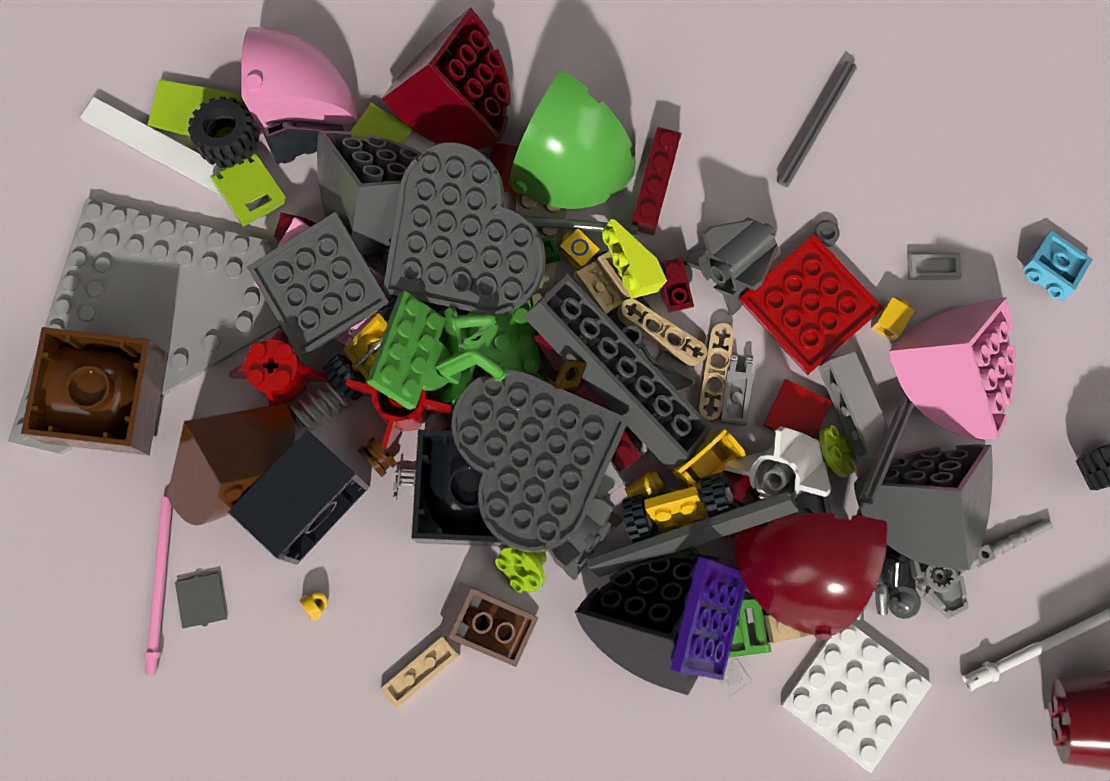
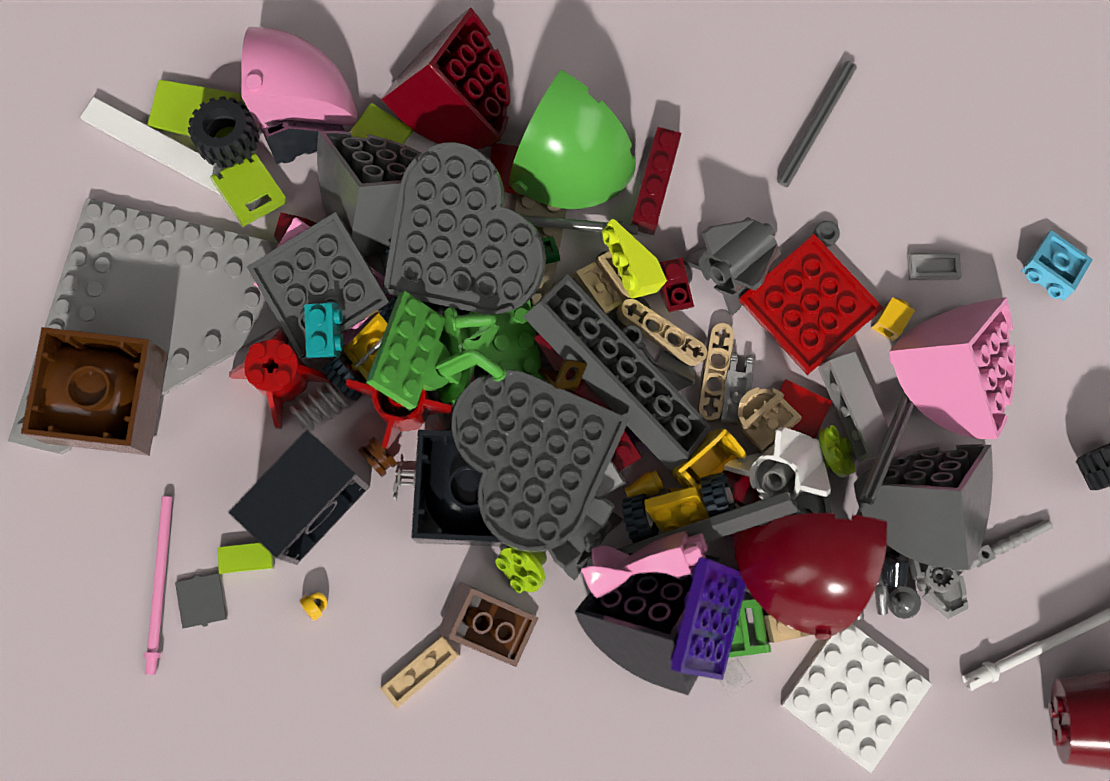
(224, 458): reddish brown brick -> none
(244, 558): none -> lime tile
(323, 330): none -> teal bracket
(578, 249): yellow brick -> none
(667, 555): none -> bright pink hips
(762, 414): none -> tan slope

